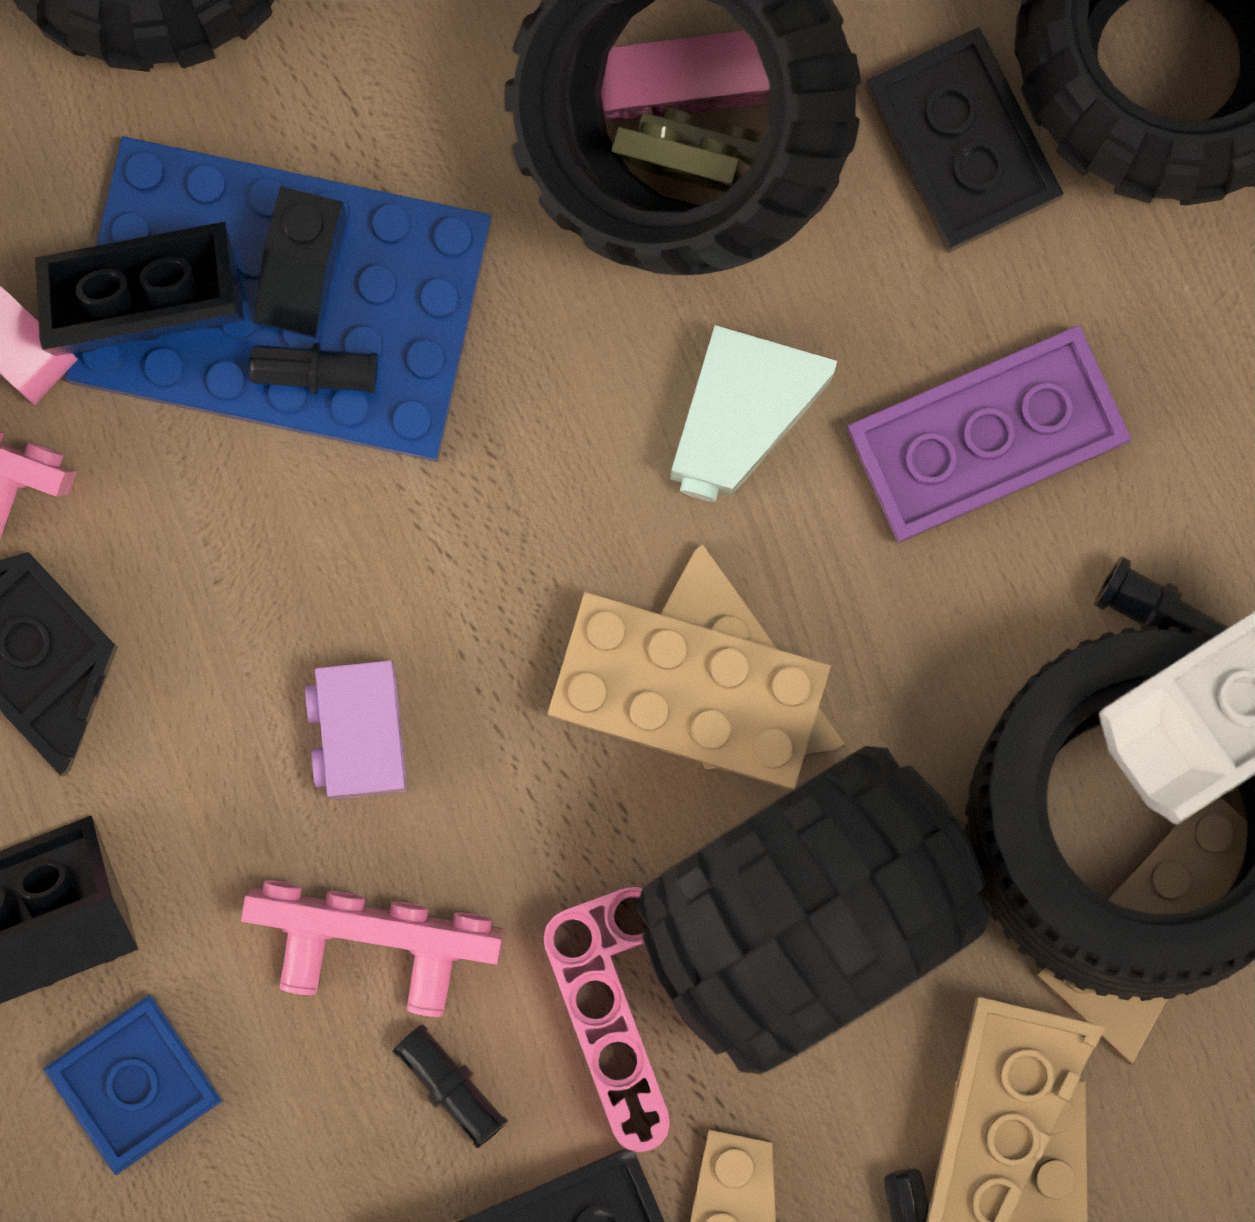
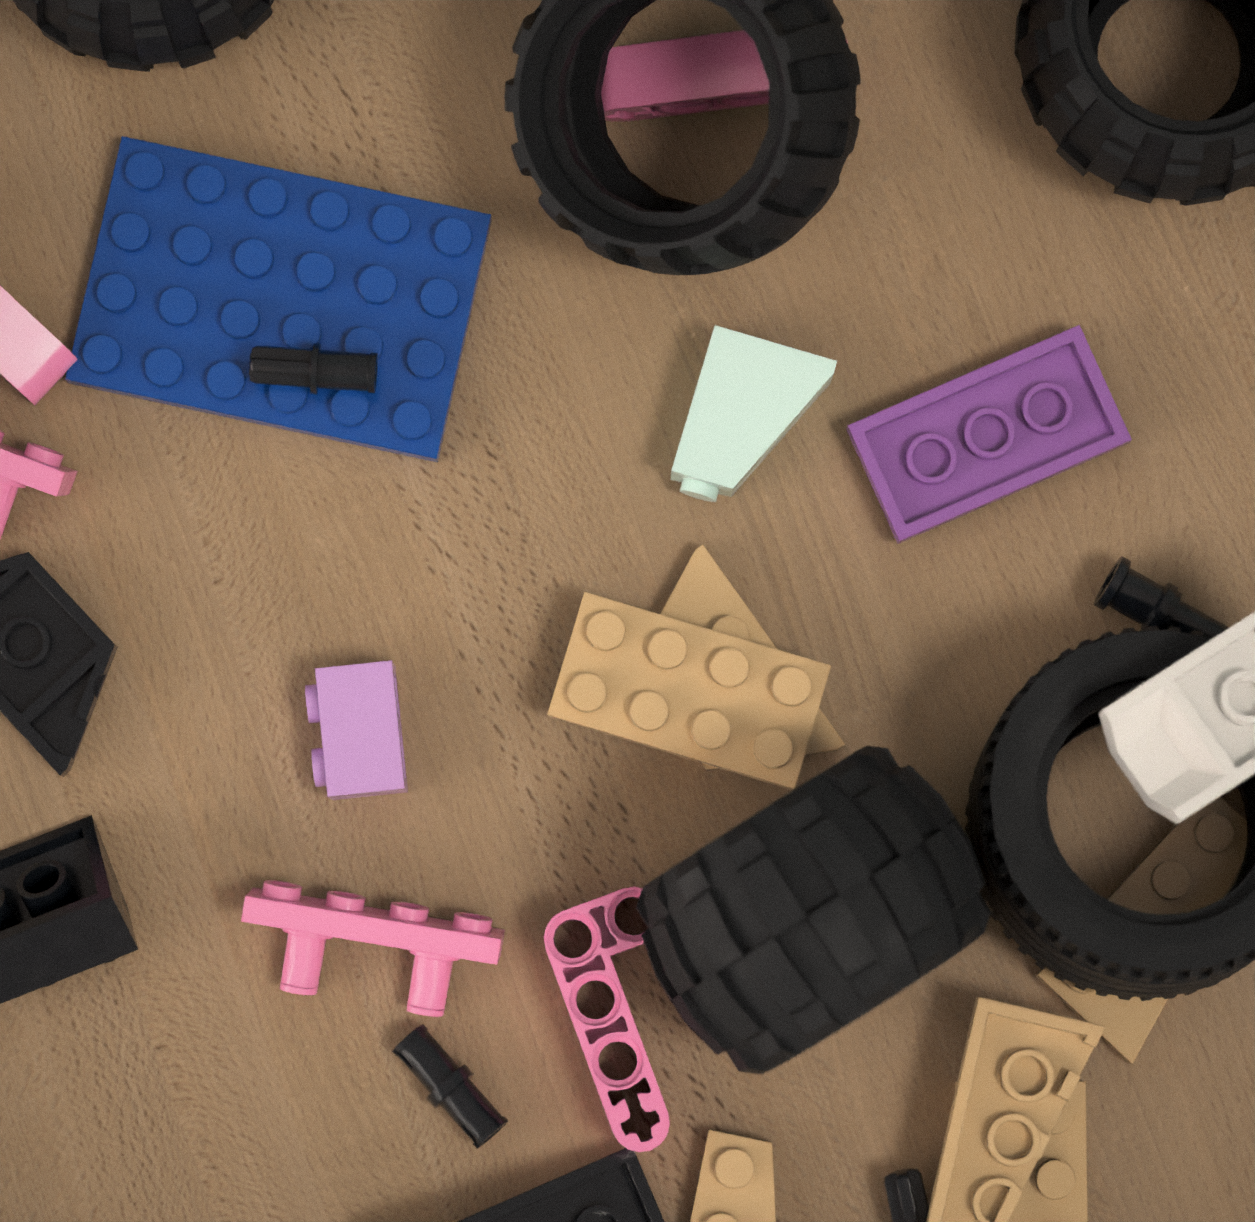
(133, 1084): blue tile -> none
(137, 289): black slope -> none
(299, 261): black slope -> none
(686, 152): olive plate -> none
(964, 139): black plate -> none

